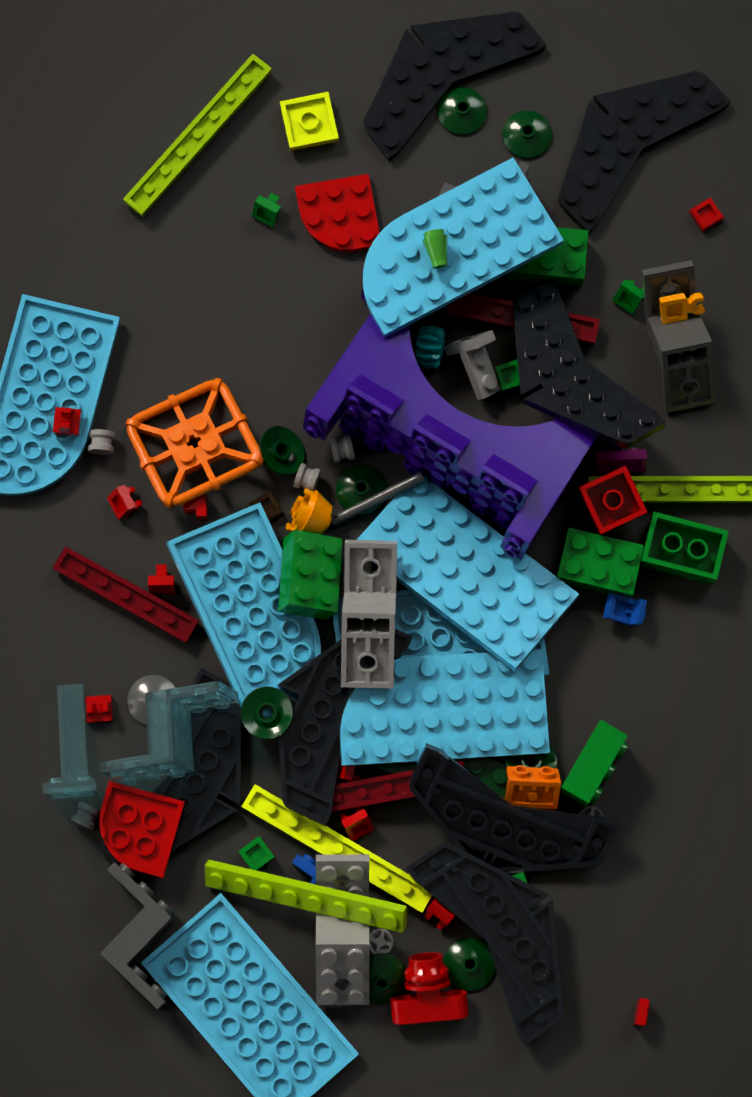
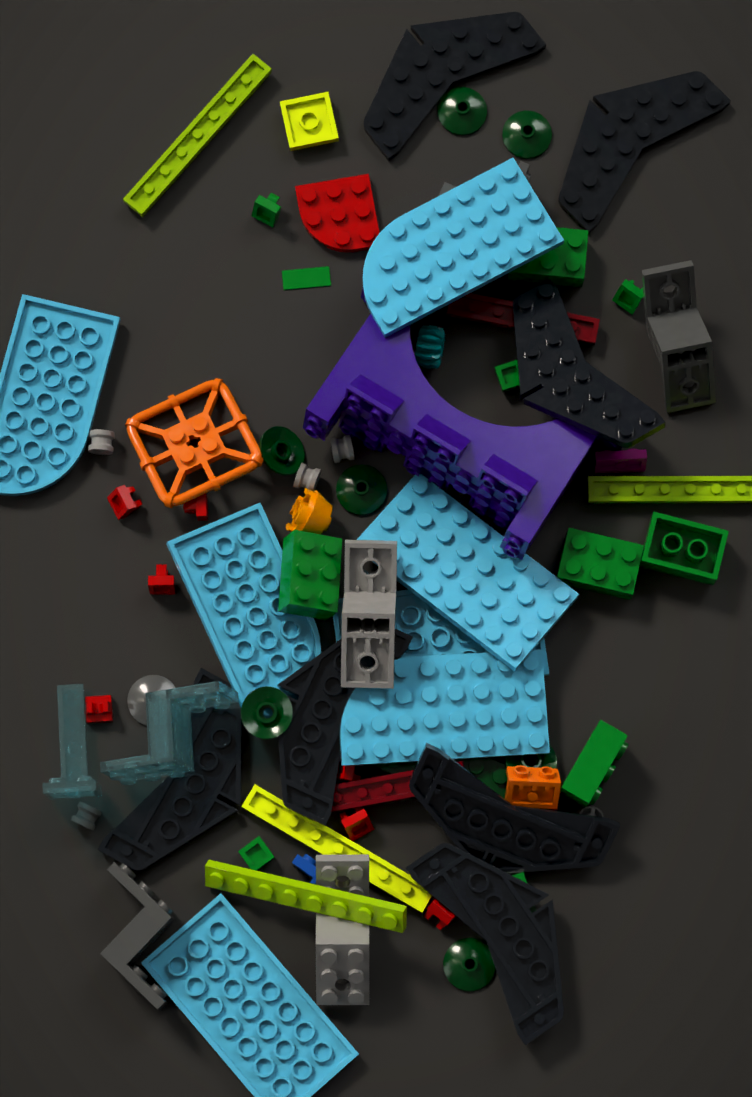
(67, 421): red tile -> none
(126, 595): dark red plate -> none
(139, 827): red plate -> none
(269, 505): dark brown tile -> none
(306, 278): none -> green sticker
(377, 498): dark grey bar -> none
(381, 938): light grey wheel -> none
(390, 969): dark green dish -> none
(427, 976): red beam -> none
(436, 247): bright green cone -> none
(477, 362): light grey bracket -> none
(612, 500): red brick -> none
(625, 610): blue bracket -> none
(641, 1012): red tile -> none
(676, 307): light orange plate -> none
(706, 215): red tile -> none

